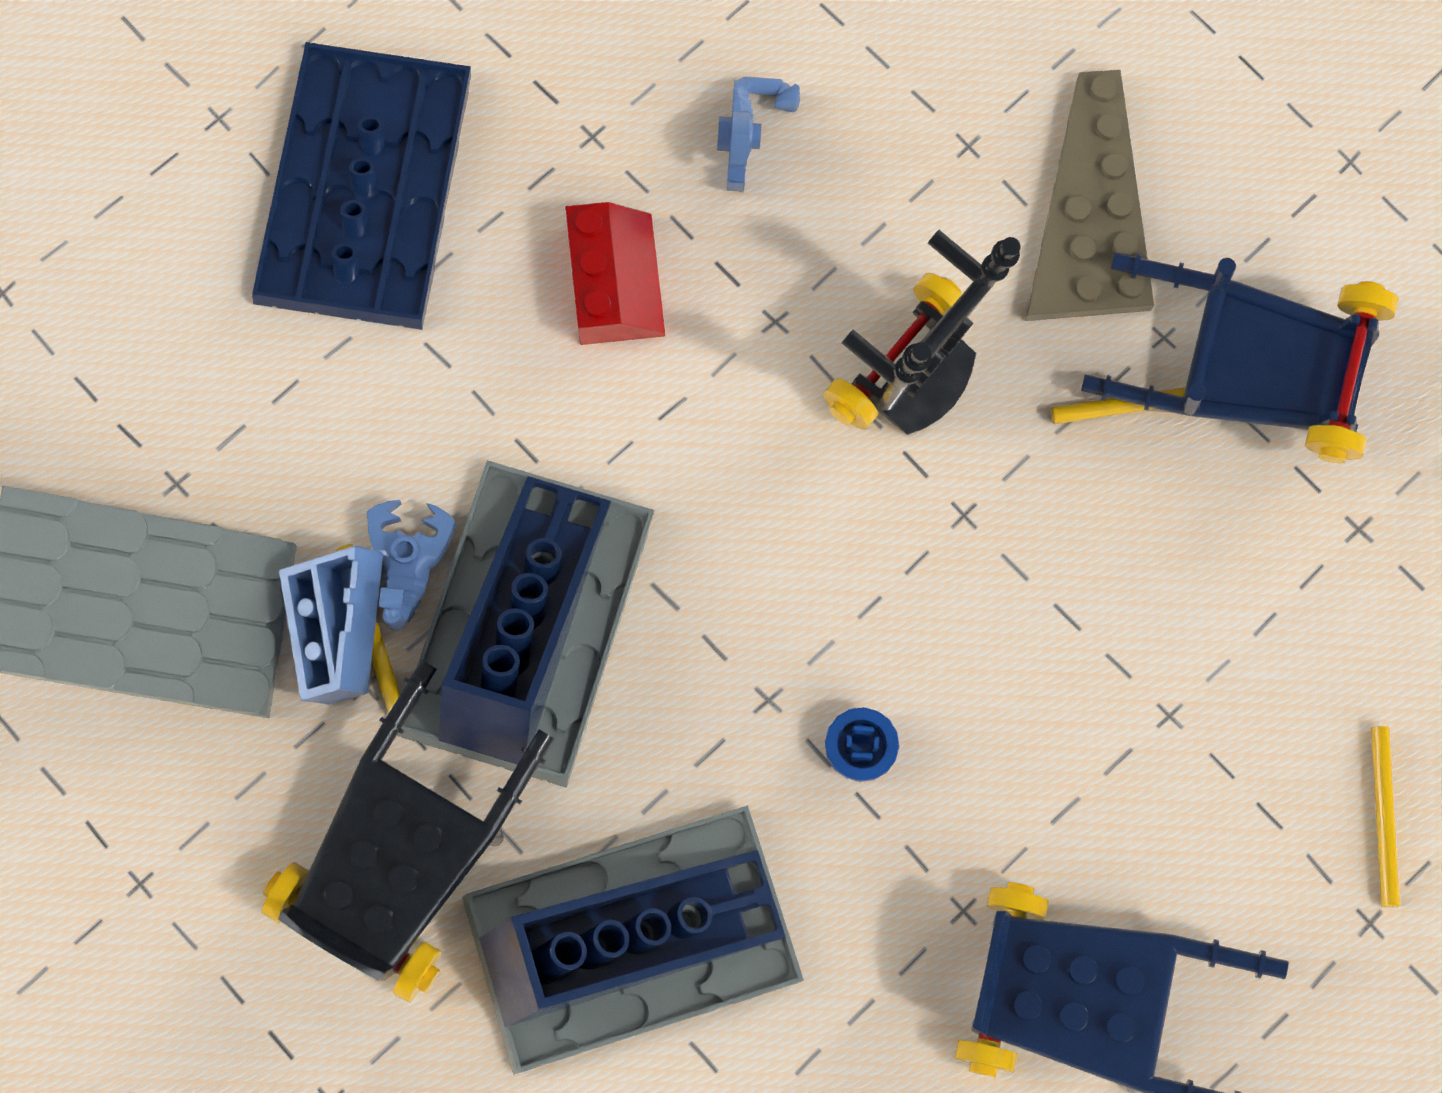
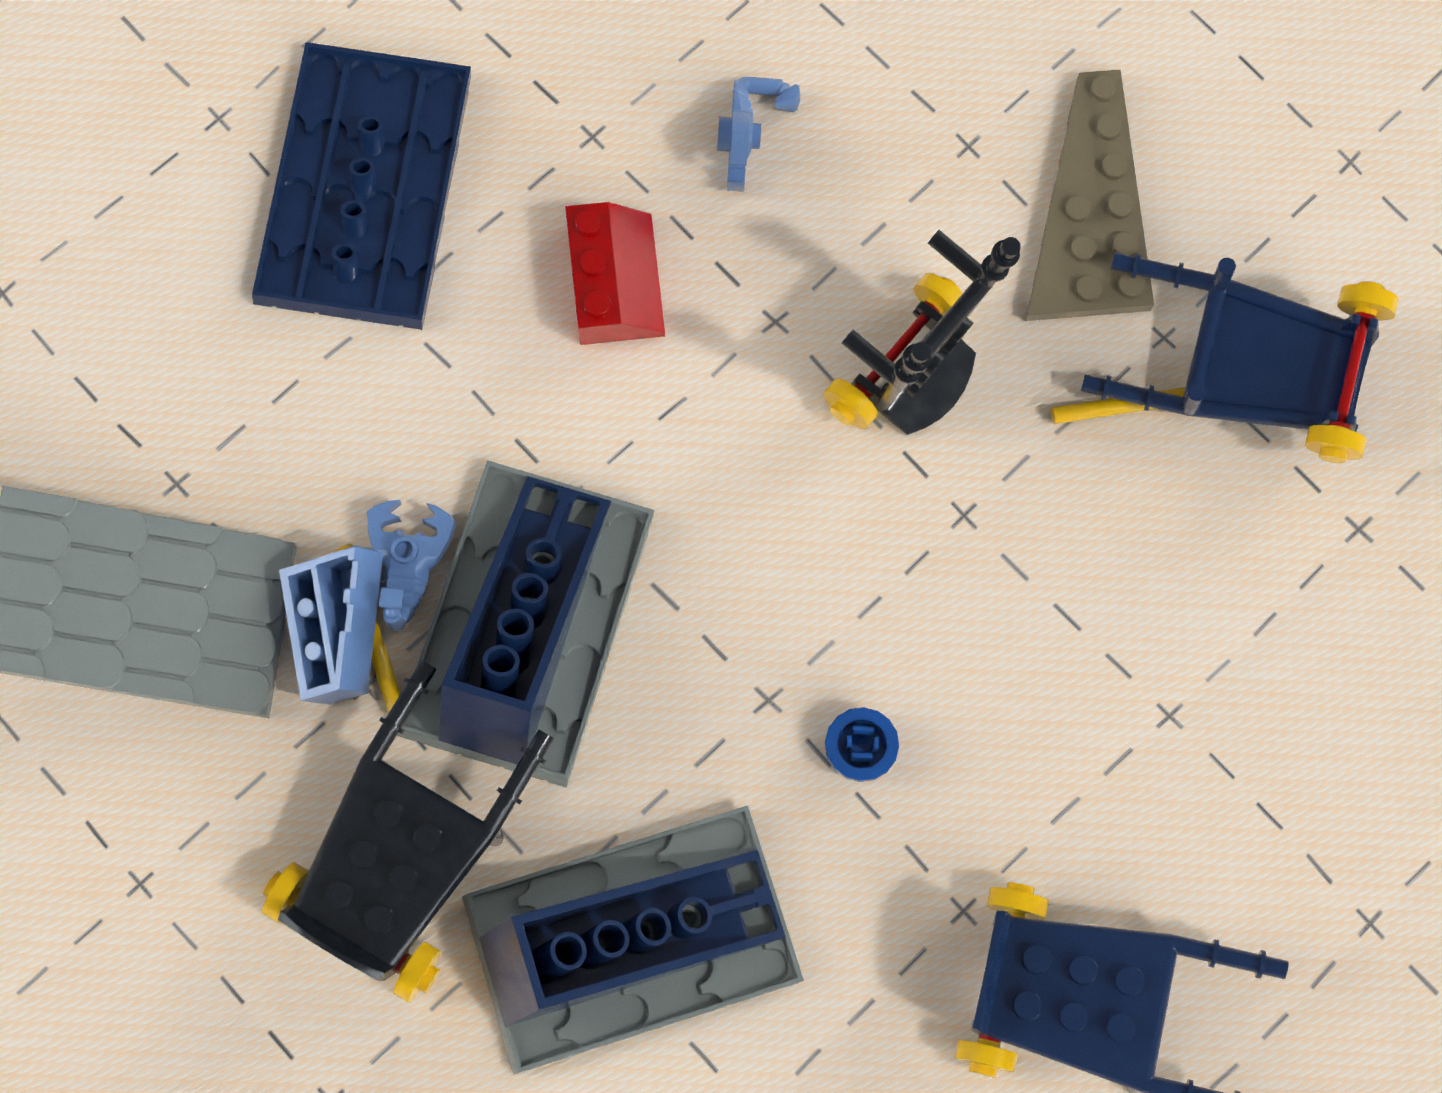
(1385, 817): yellow bar -> none

